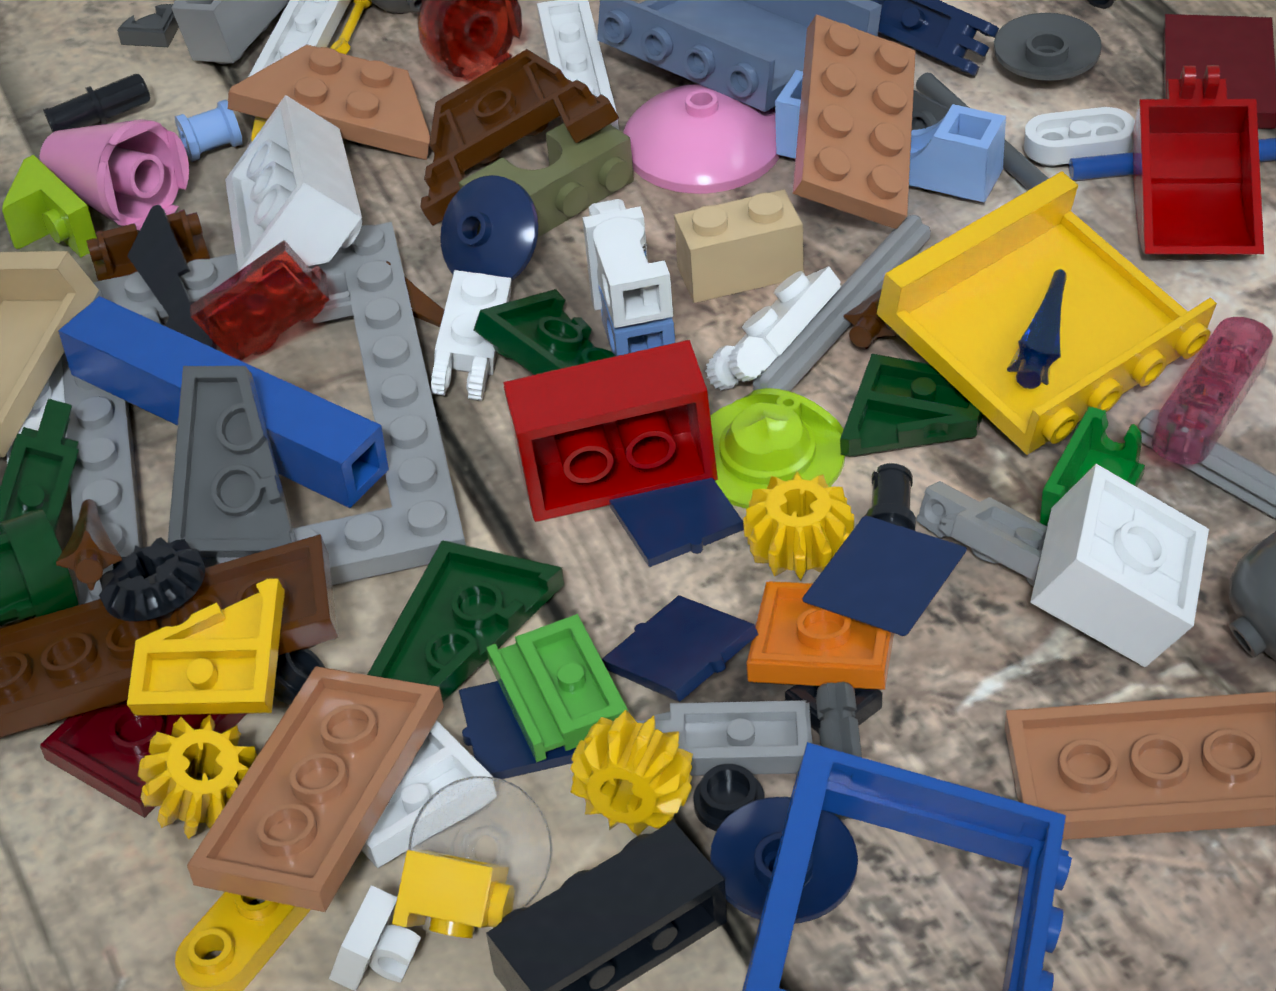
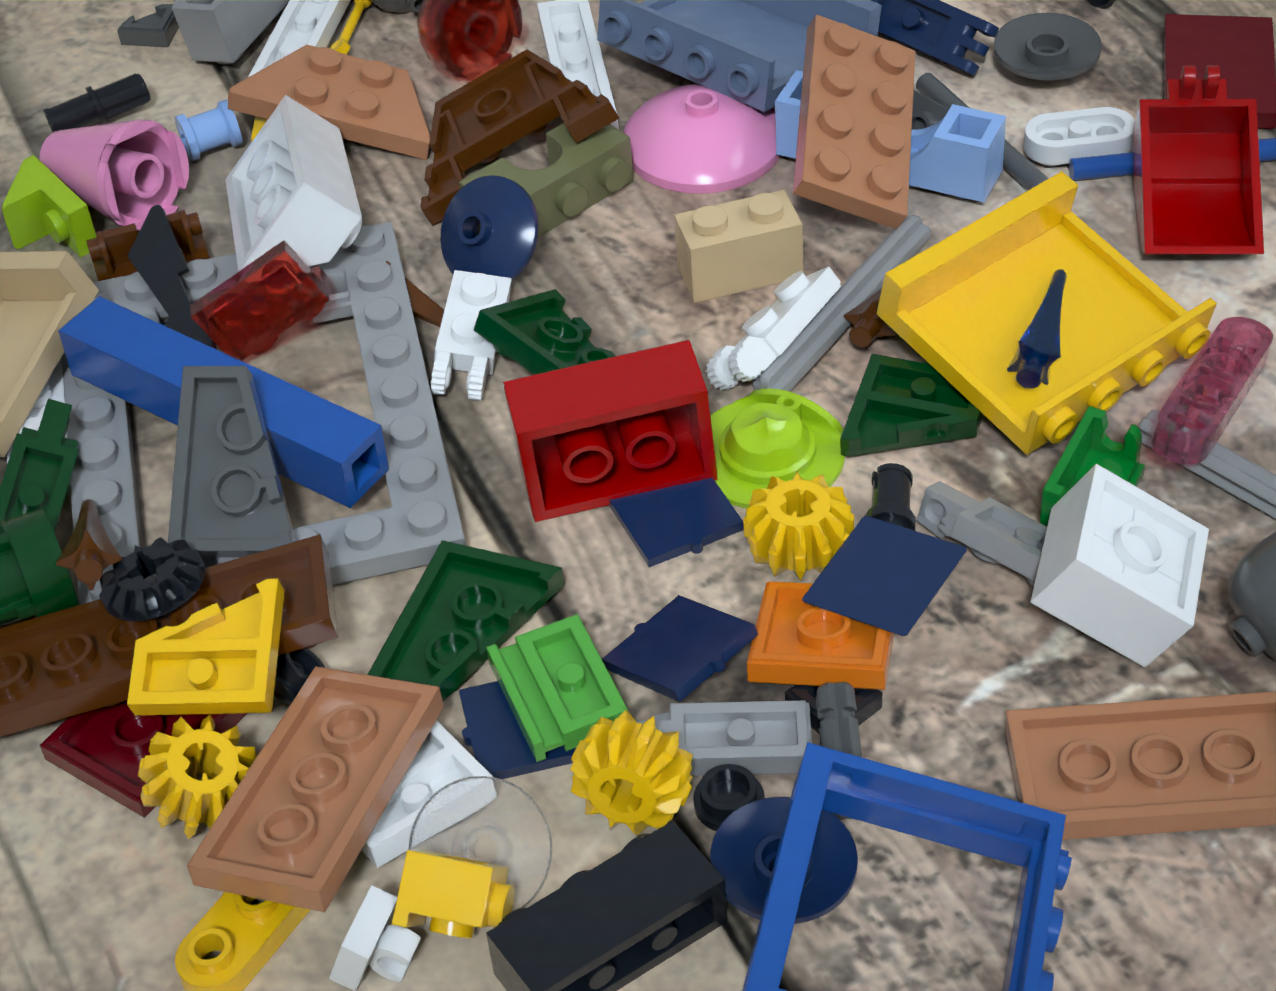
(627, 288): white hips -> none

